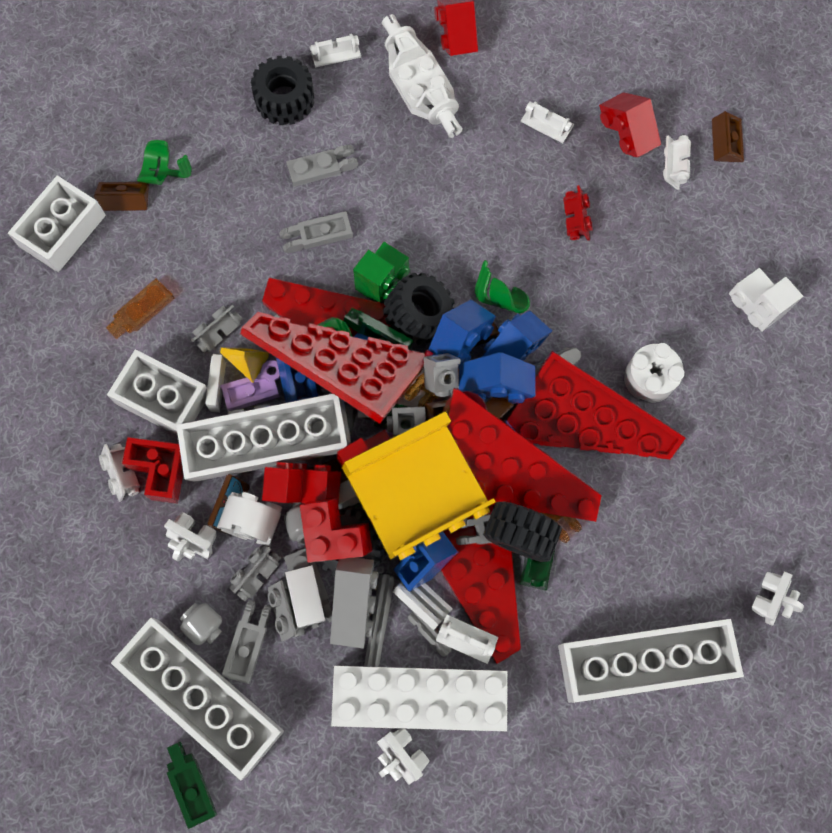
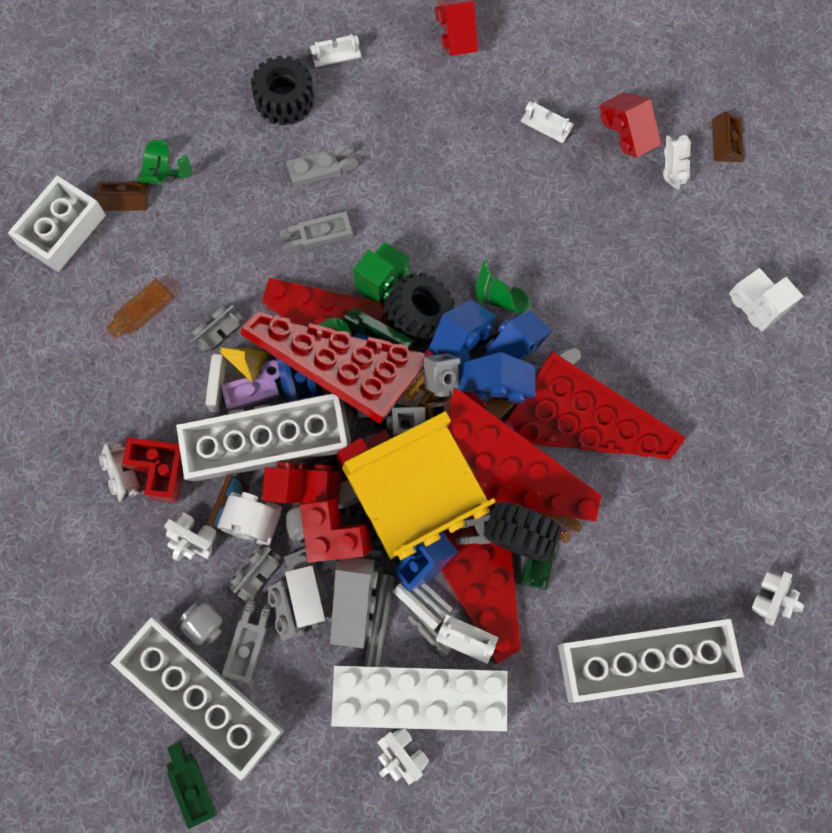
(158, 392): white brick -> none
(420, 77): white plate -> none
(581, 223): red hinge -> none
(666, 371): white brick -> none

